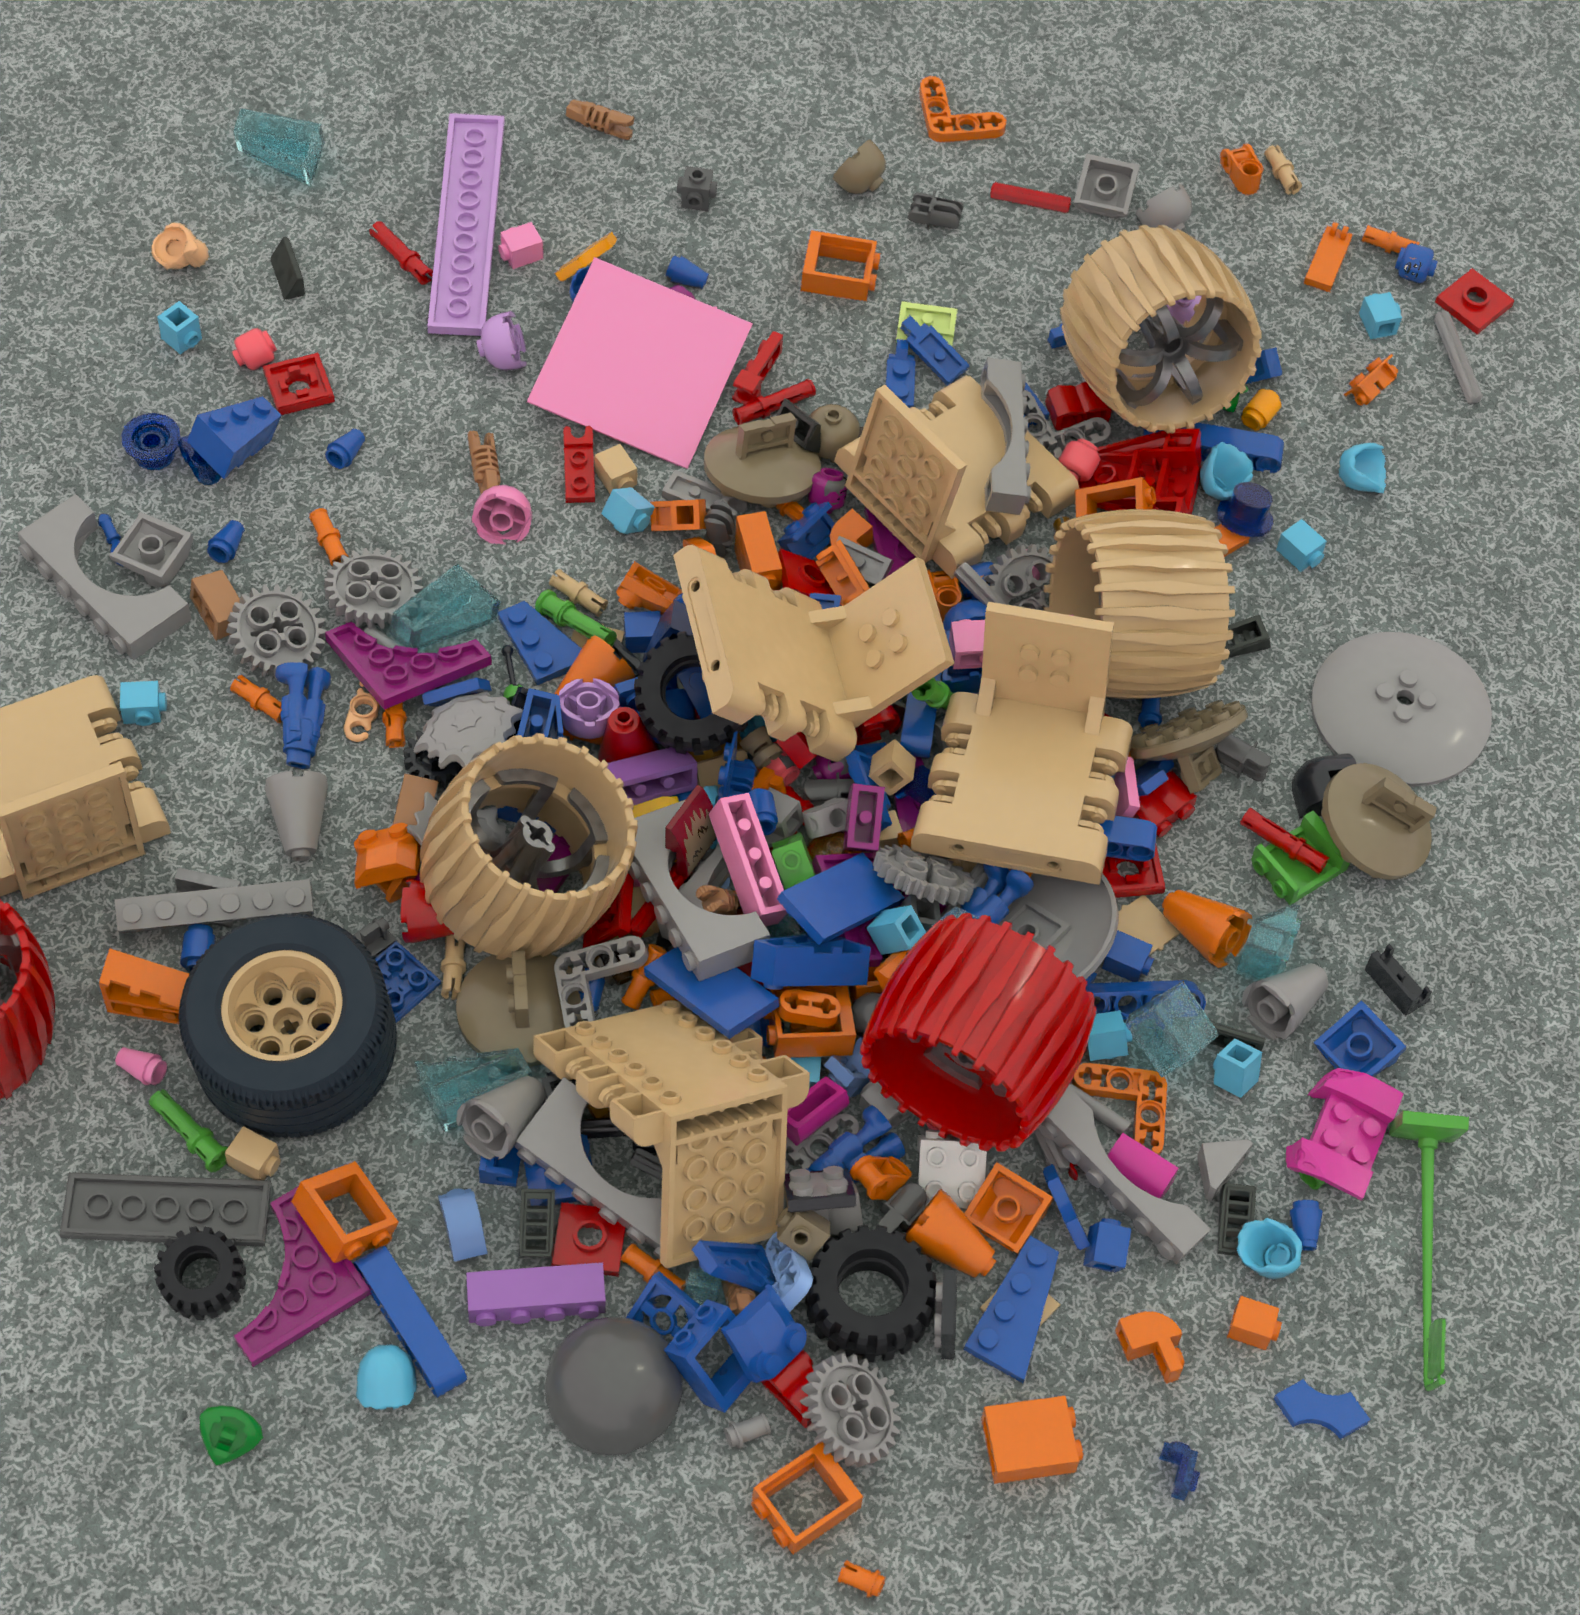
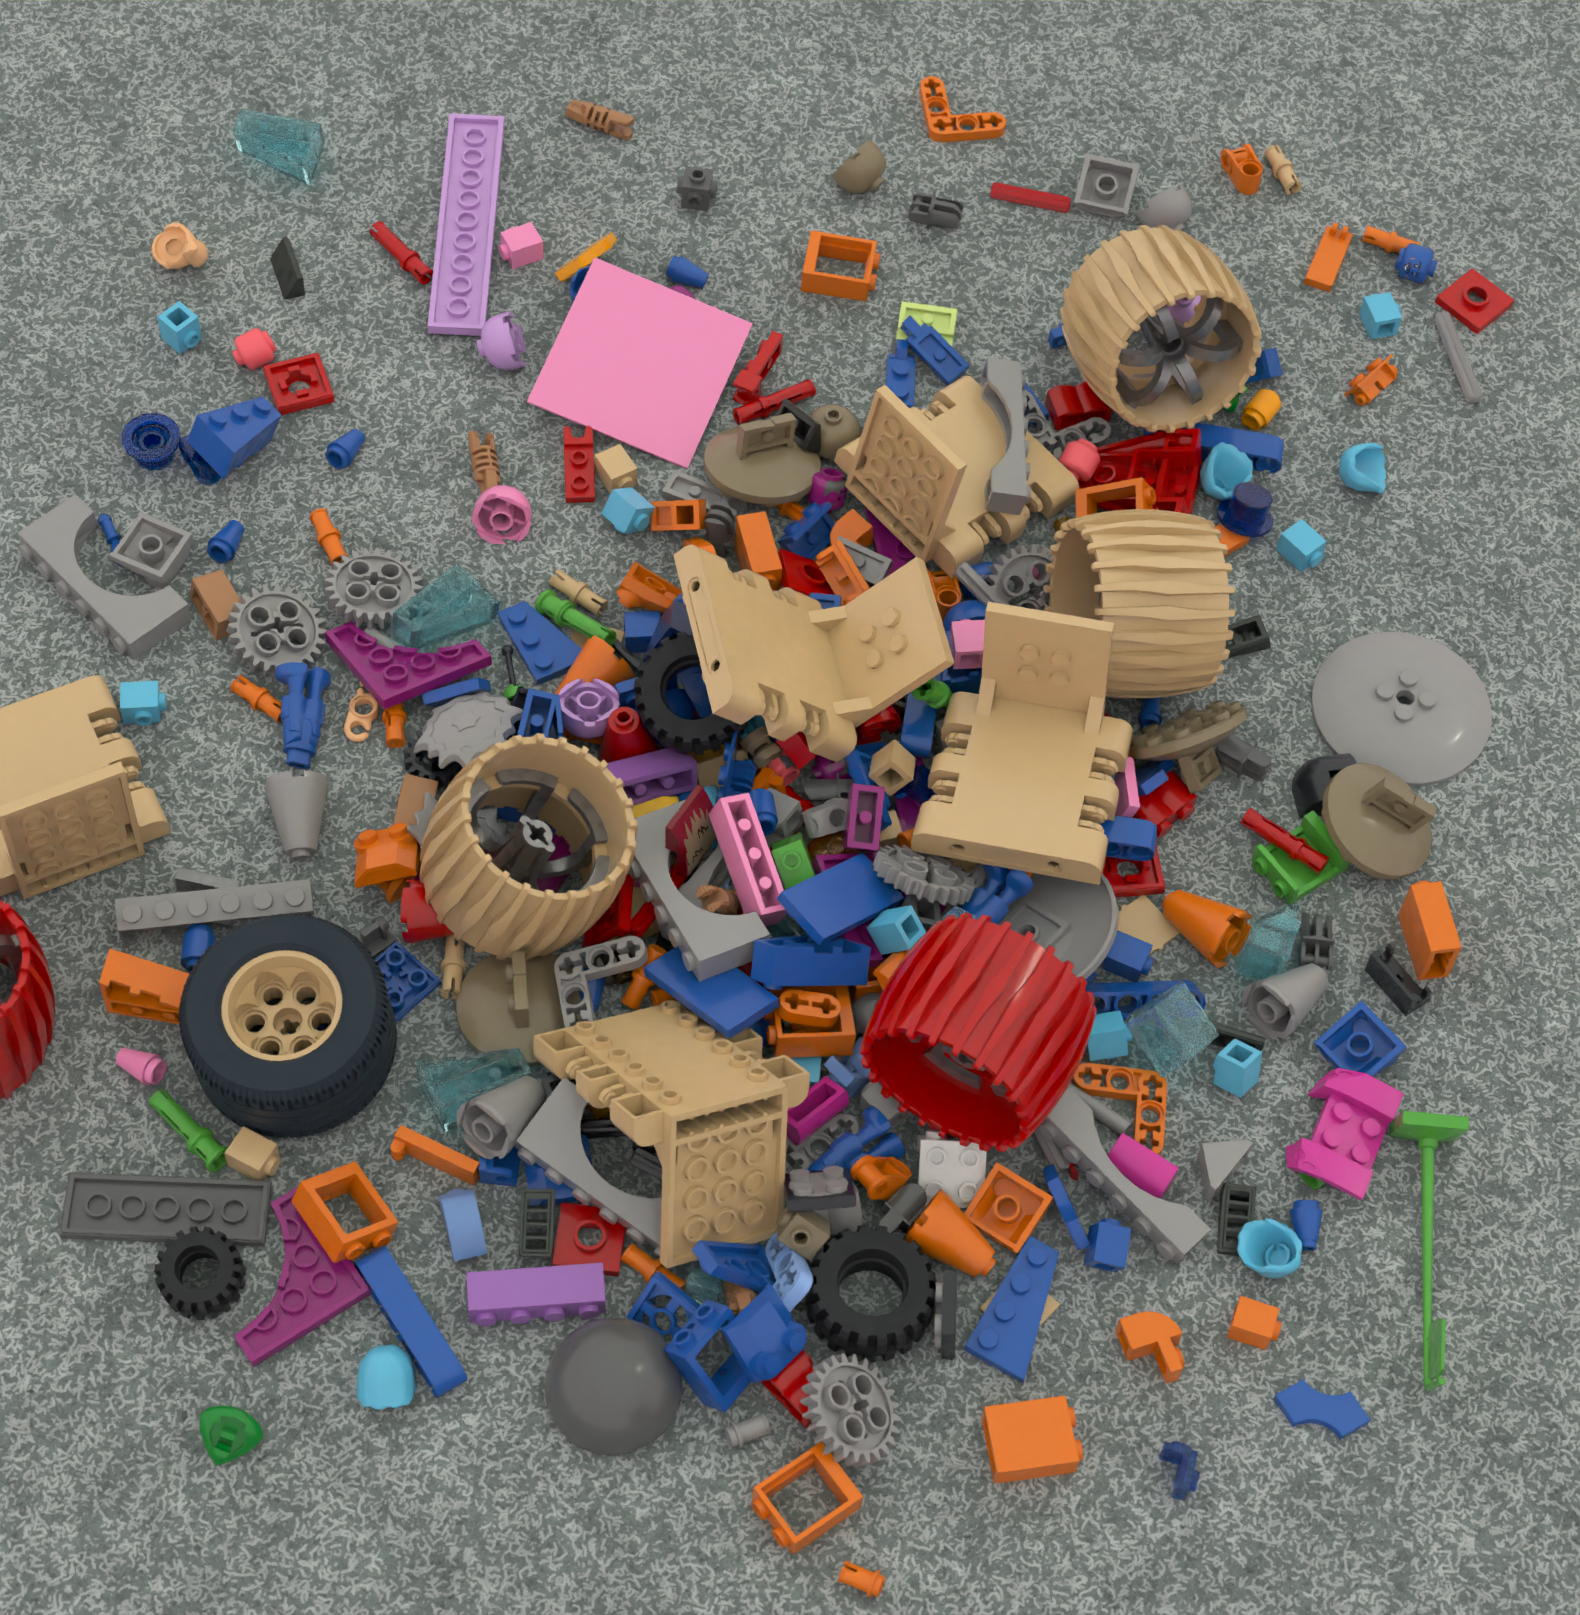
(435, 1154): none -> orange hinge
(1316, 943): none -> dark grey arm
(1429, 930): none -> orange brick

